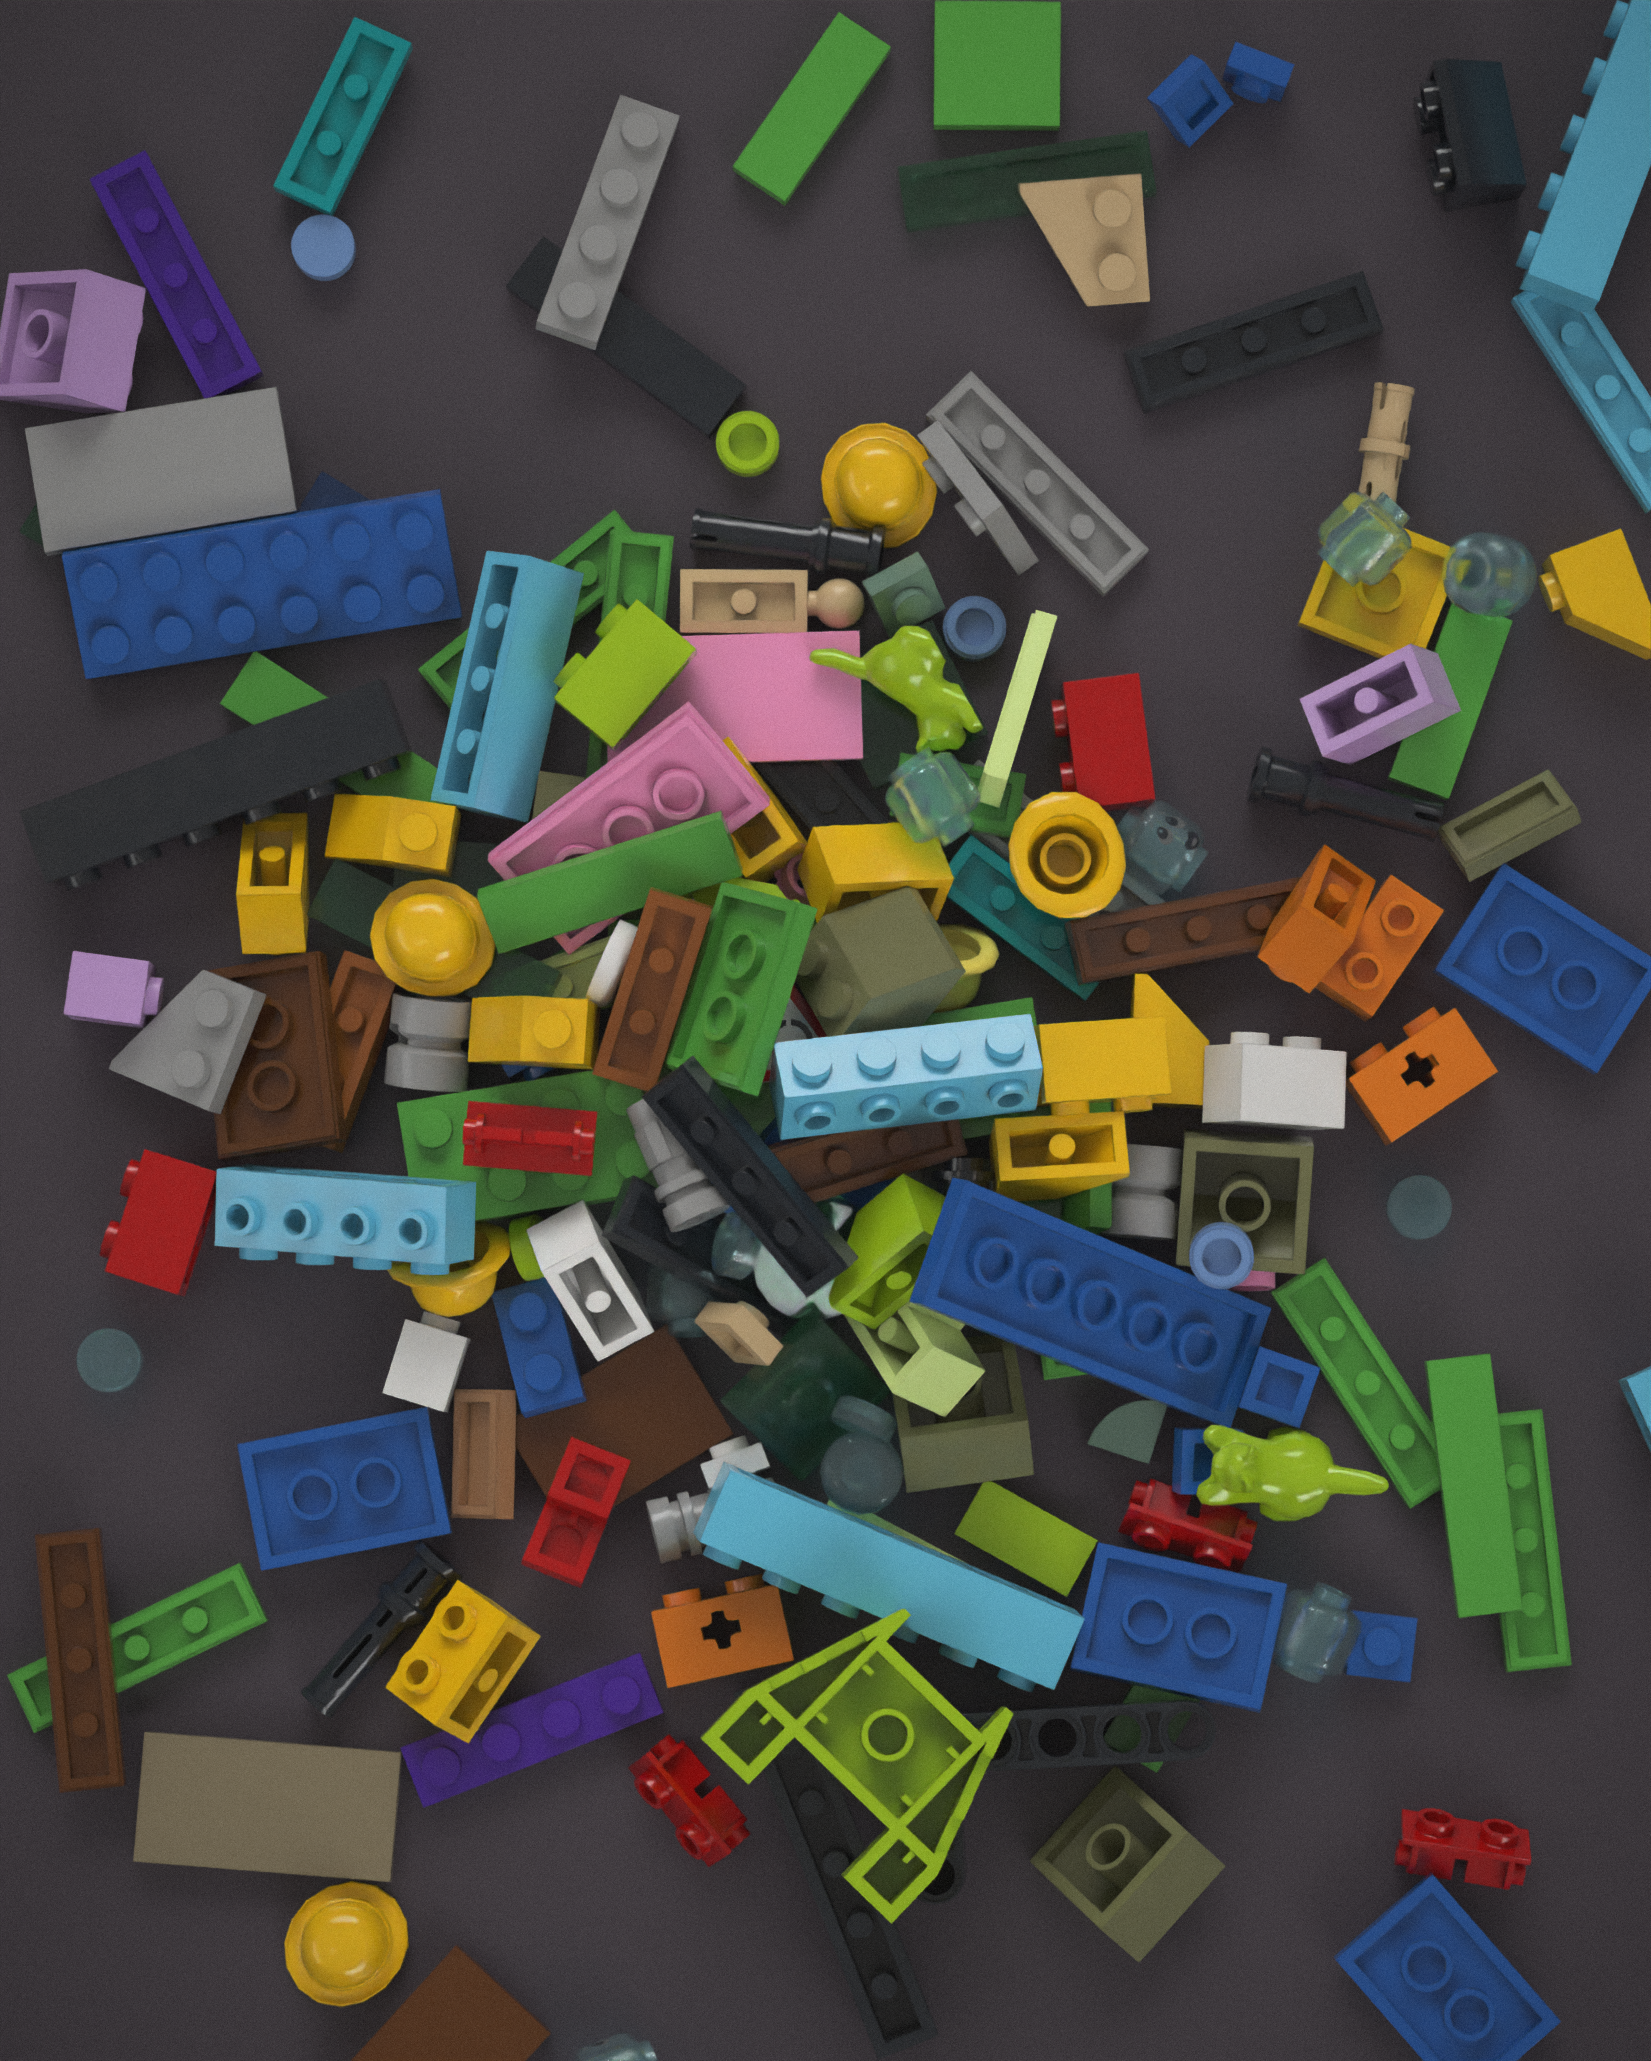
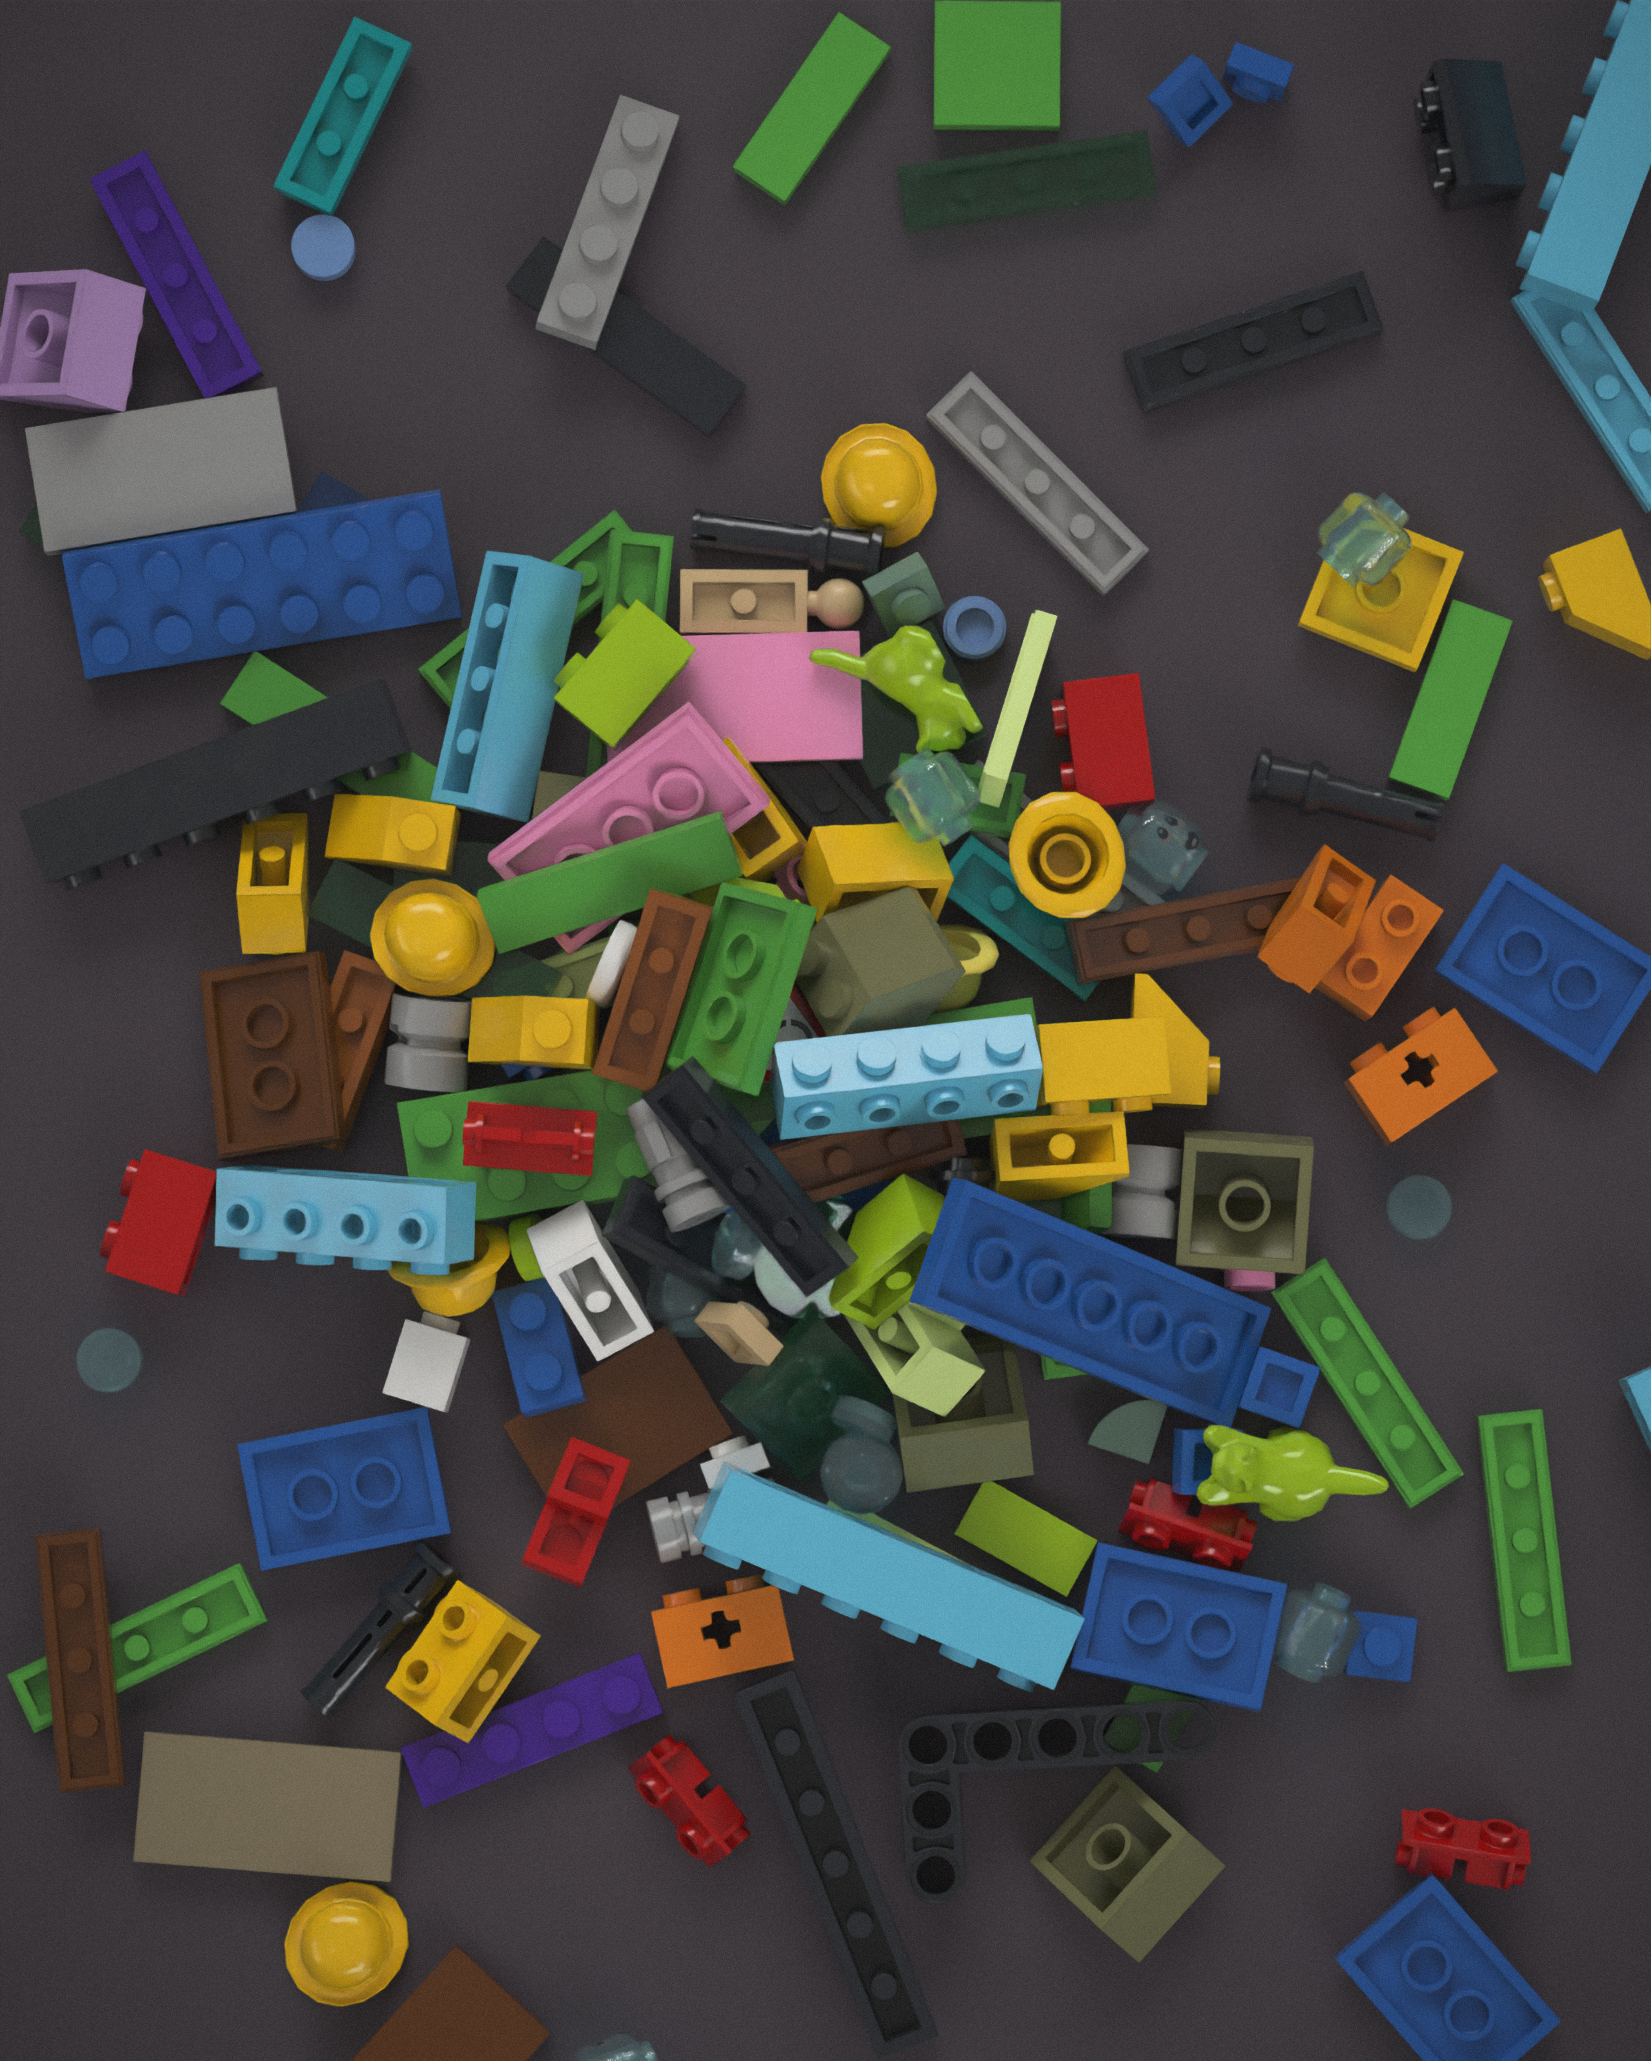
(112, 990): lavender brick -> none
(195, 1042): light grey wing -> none
(483, 1454): medium nougat tile -> none
(747, 443): lime tile -> none
(883, 1739): lime wedge -> none
(979, 504): light grey wing -> none
(1095, 234): tan wing -> none
(1221, 1255): medium blue tile -> none
(1274, 1085): white brick -> none
(1380, 704): lavender brick -> none
(1386, 440): tan pin -> none
(1473, 1485): bright green tile -> none
(1489, 574): clear light blue head -> none
(1509, 825): olive tile -> none

